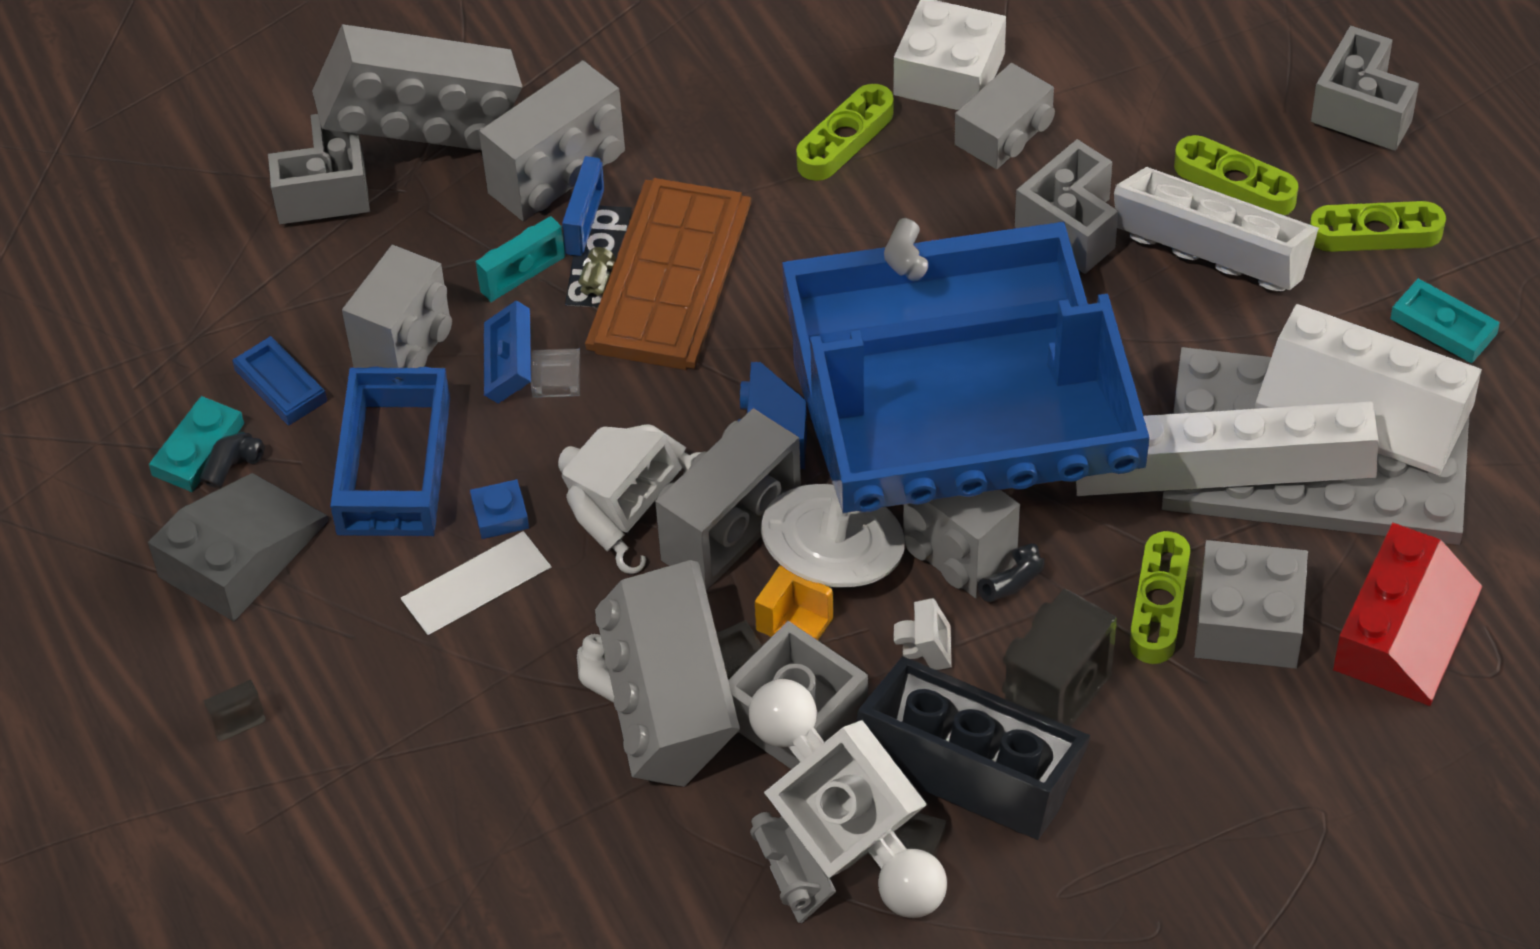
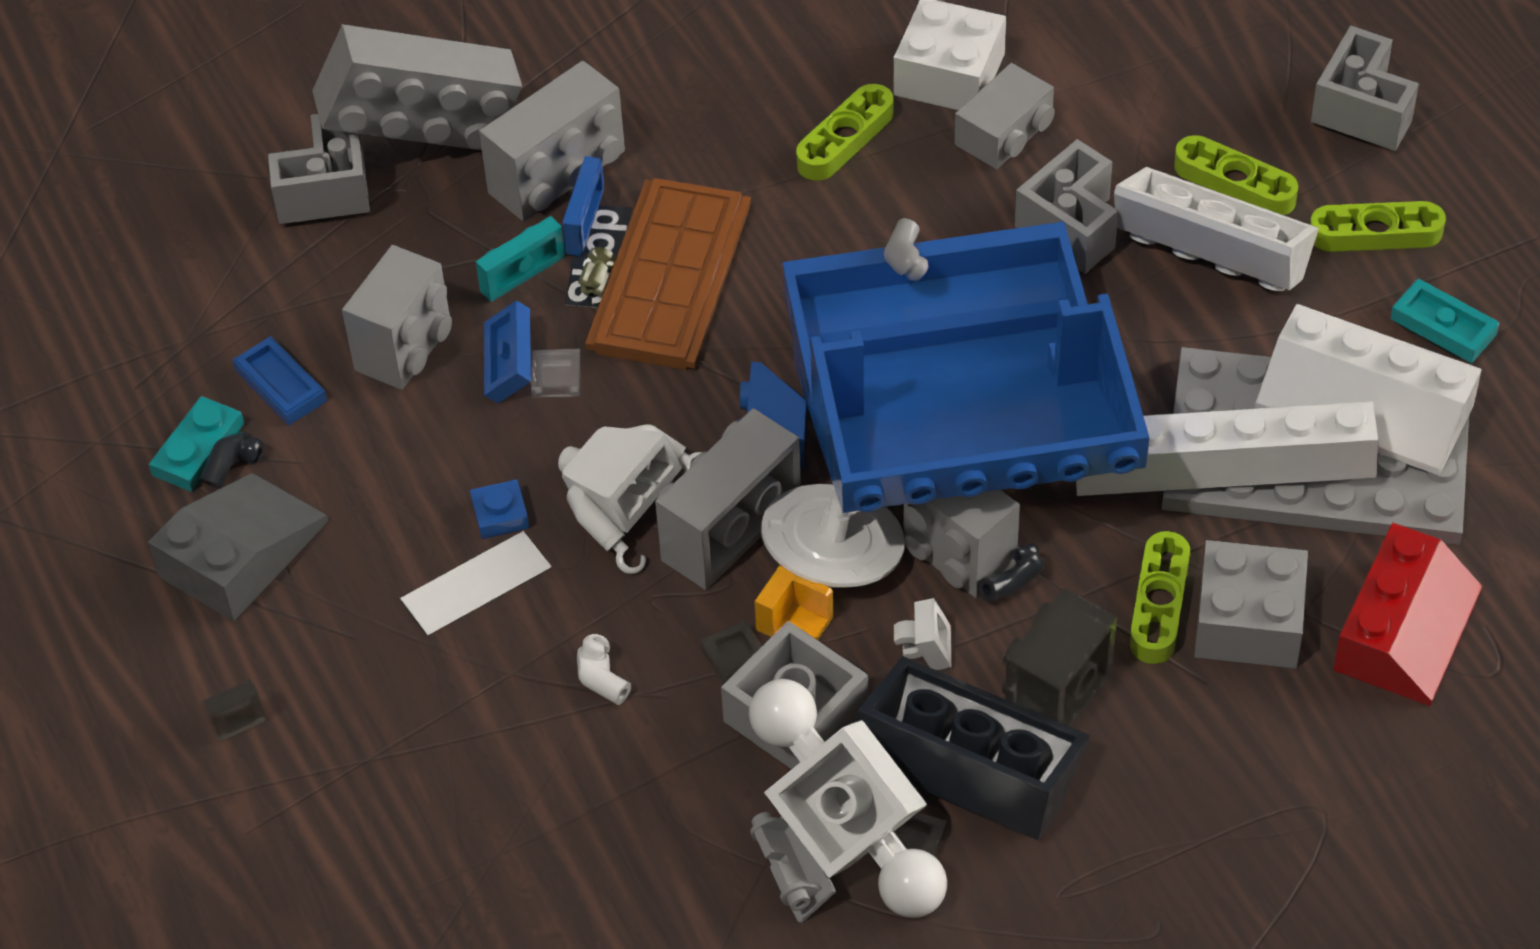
(389, 511): blue window -> none
(666, 673): light grey slope -> none

